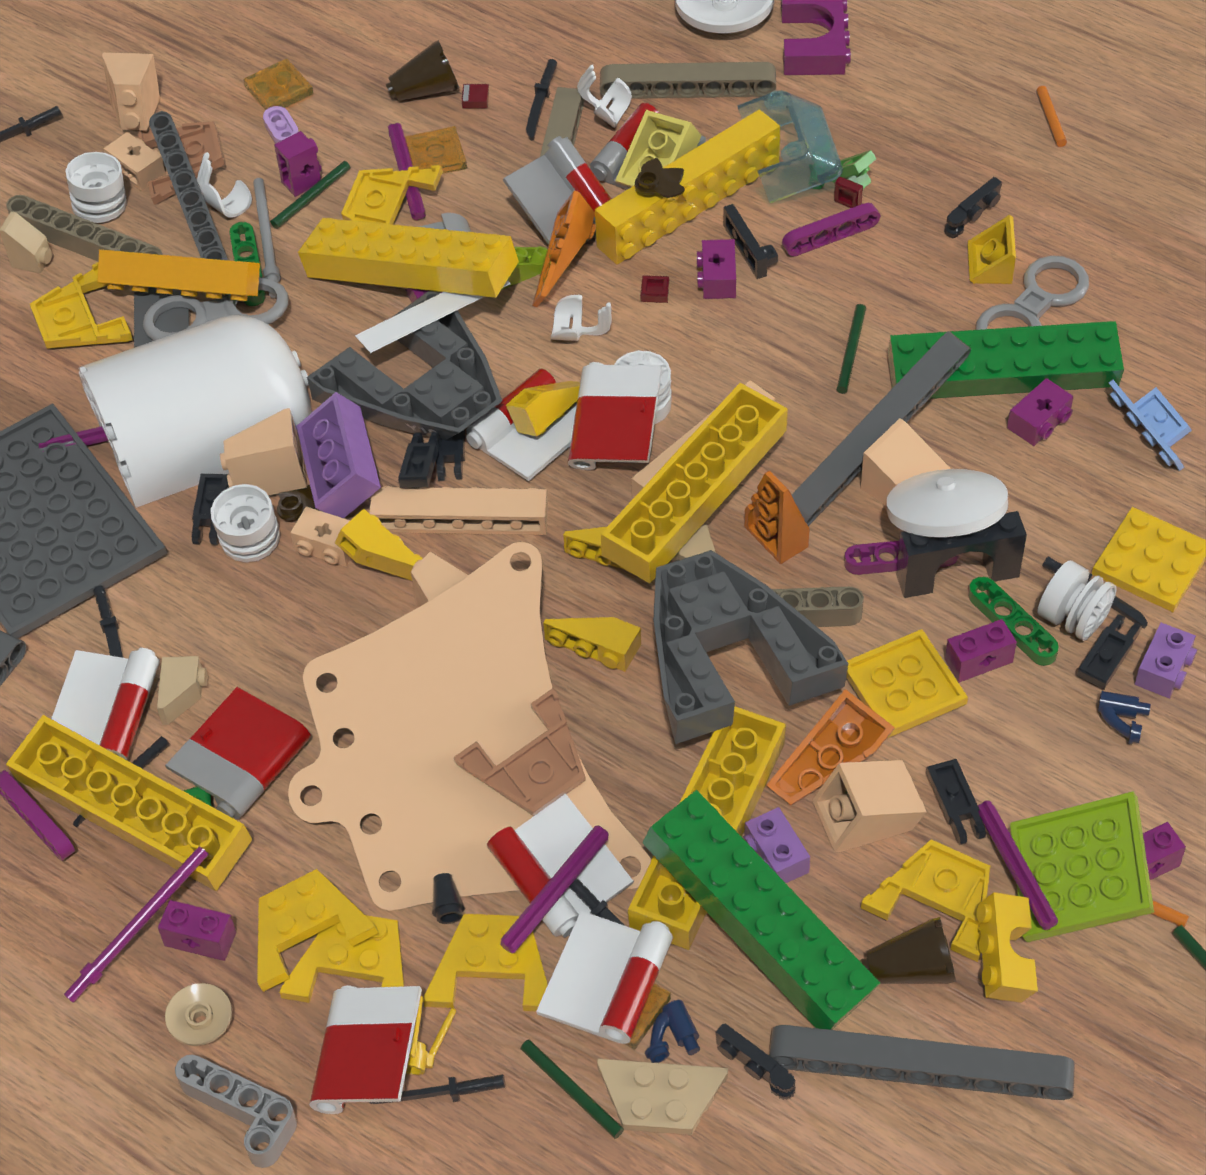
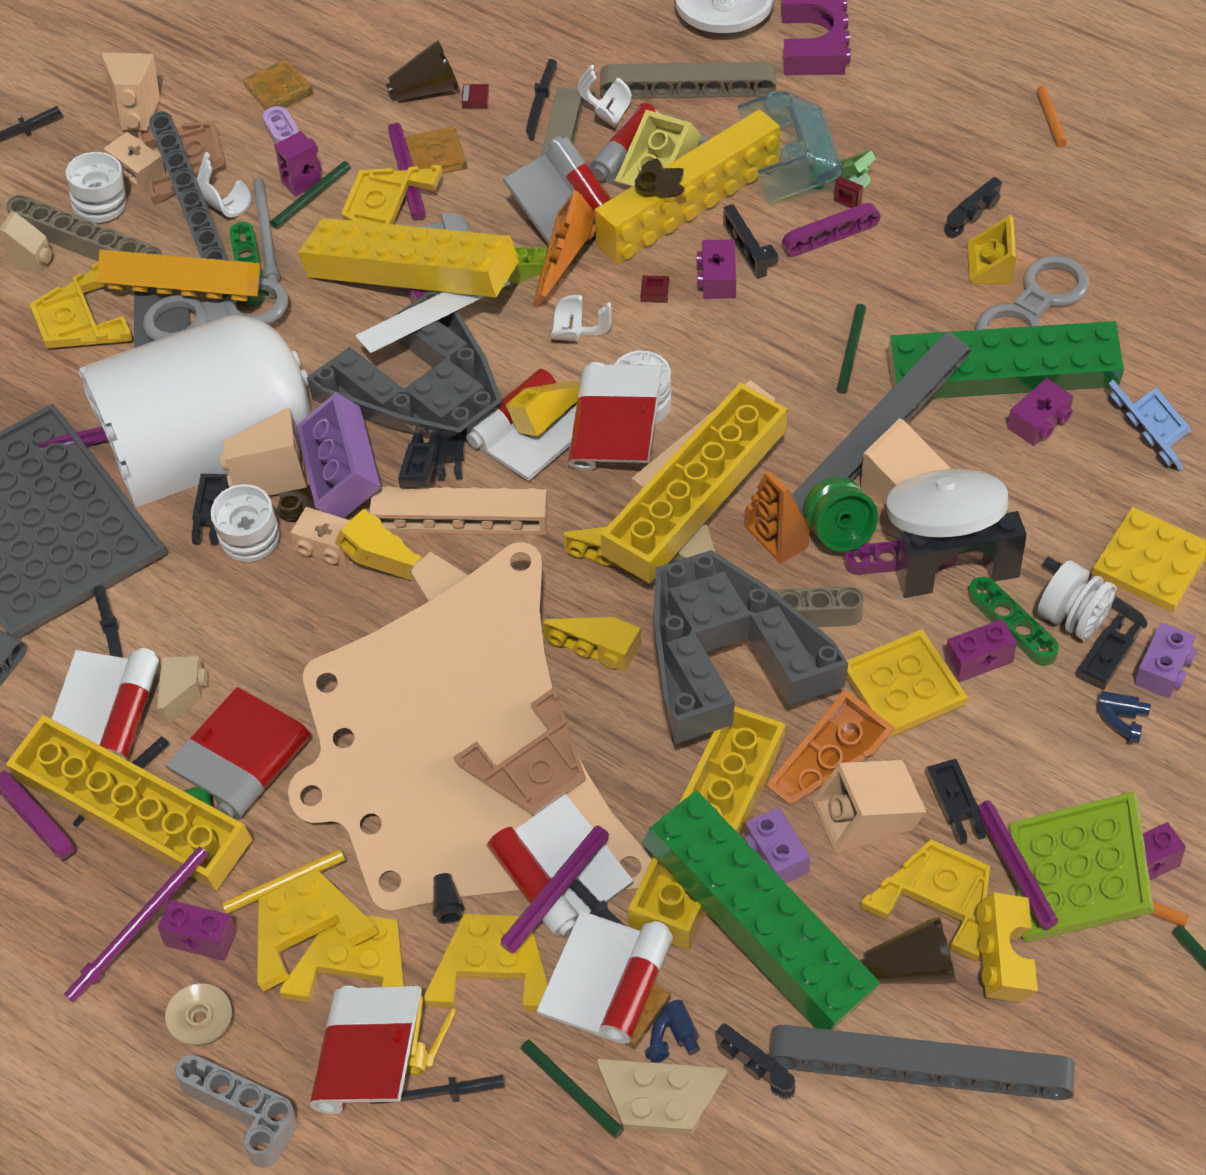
(254, 894): none -> yellow bar
(840, 514): none -> green wheel

